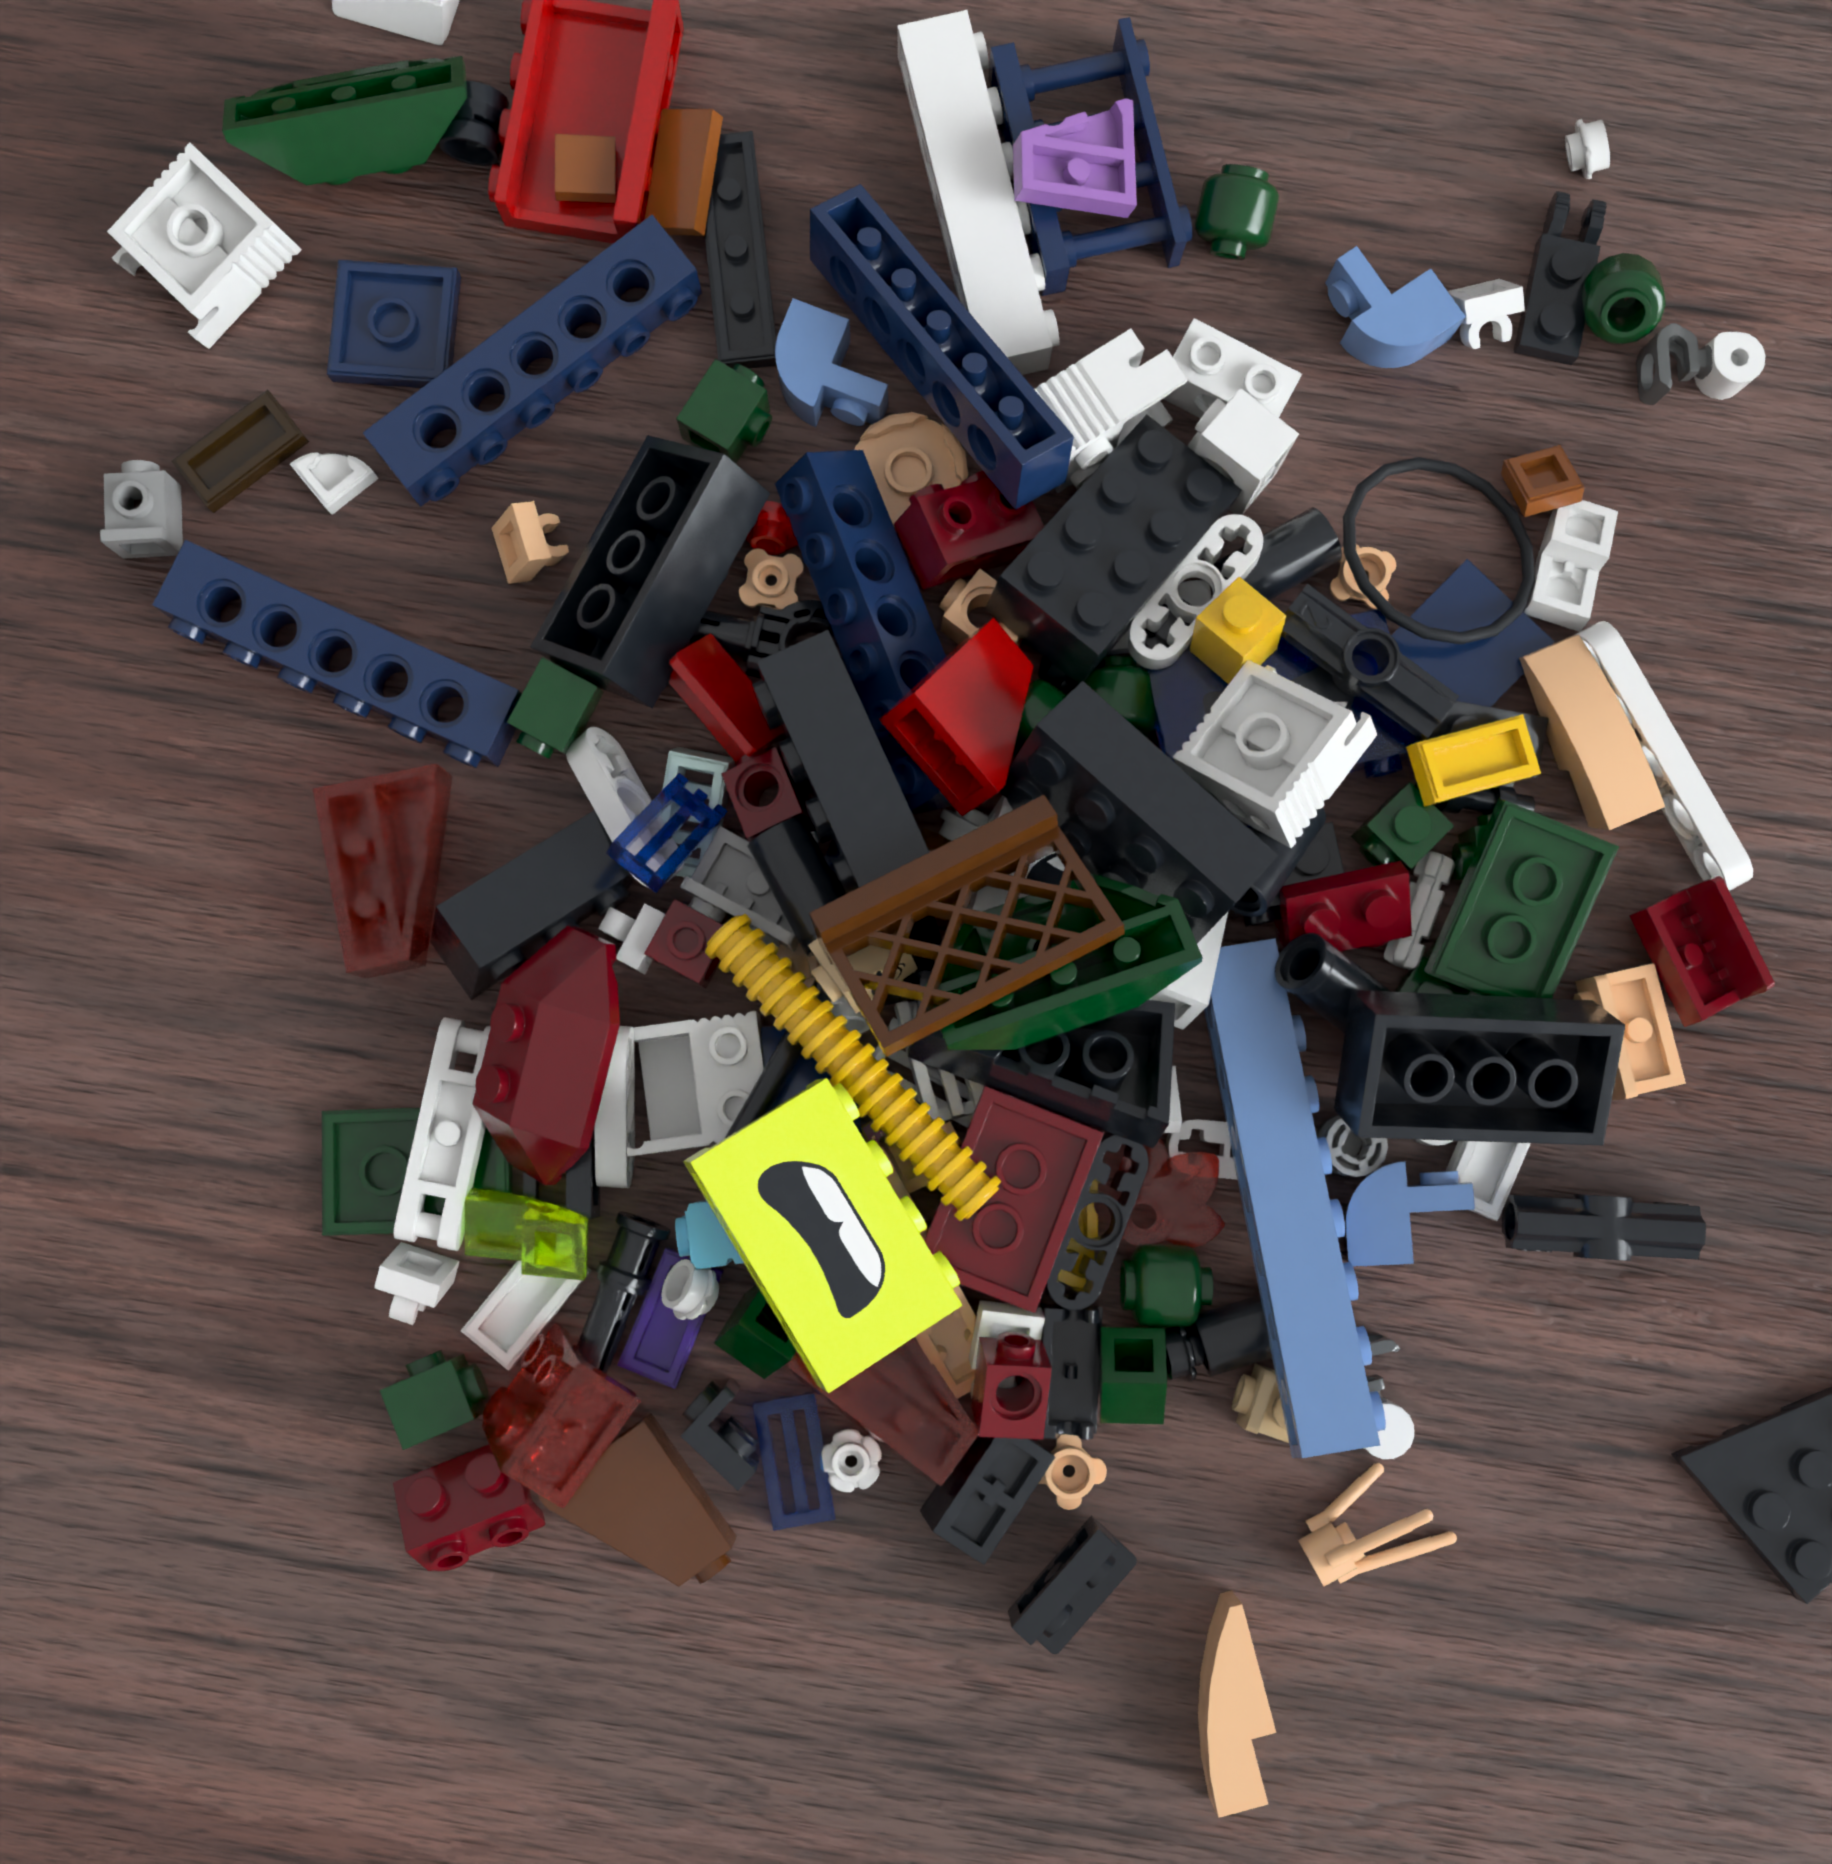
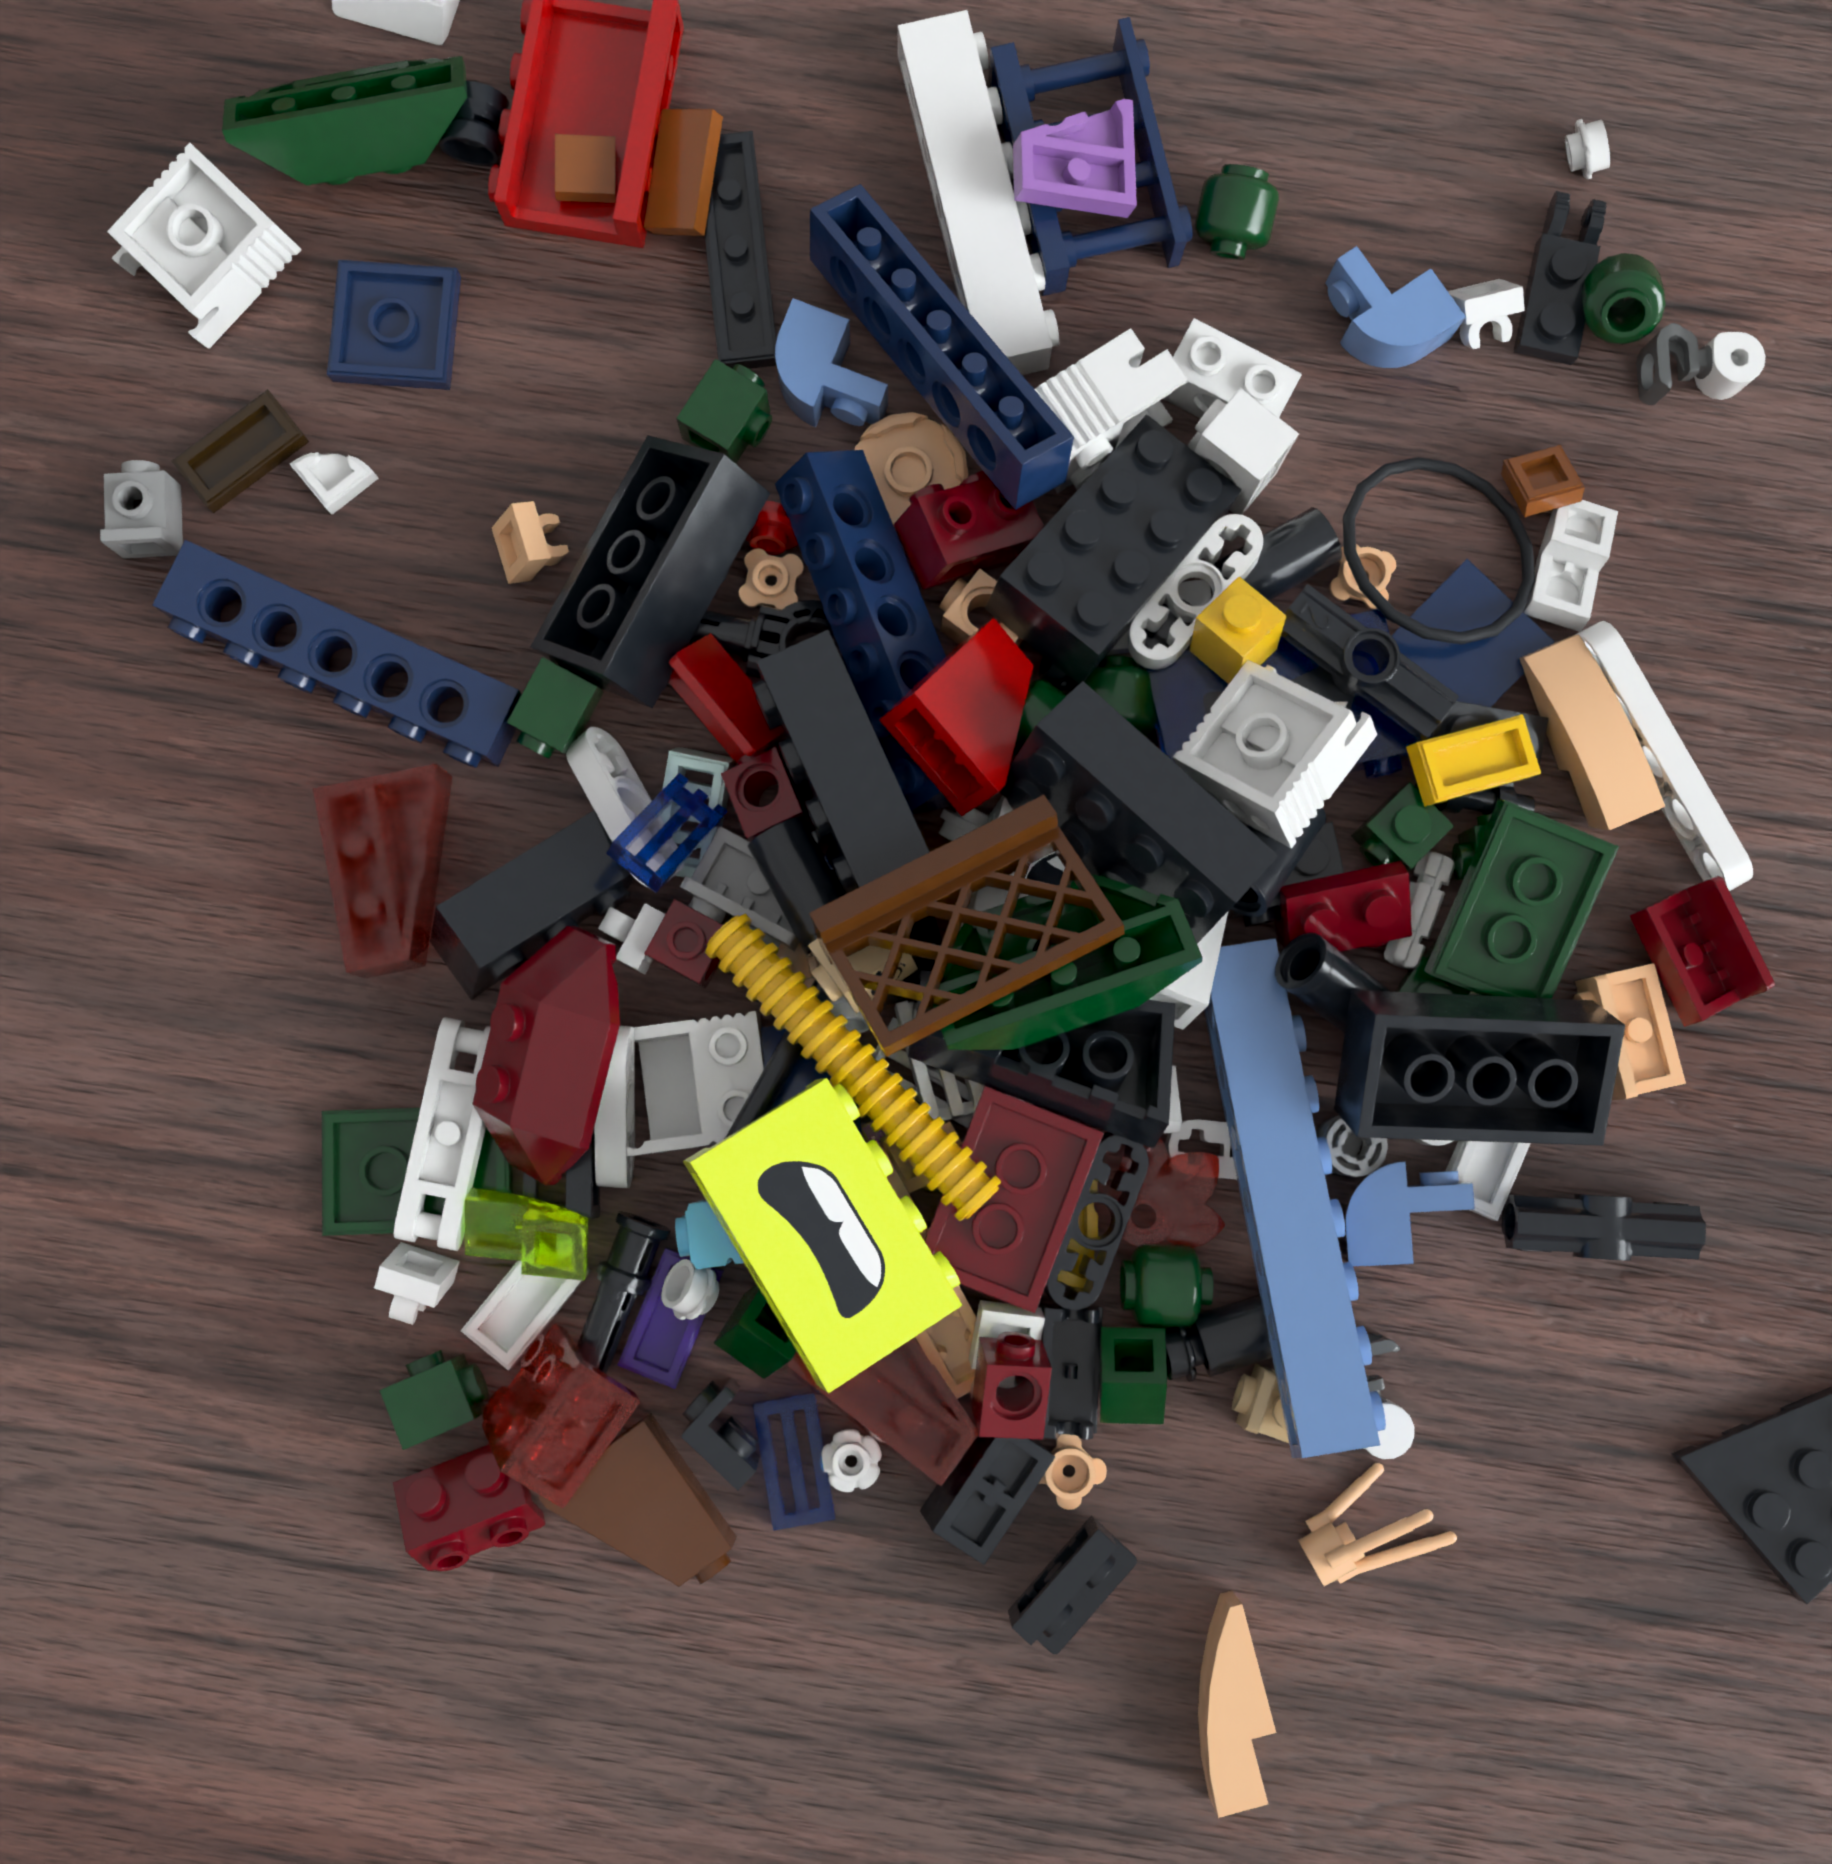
(498, 365): dark blue brick -> none

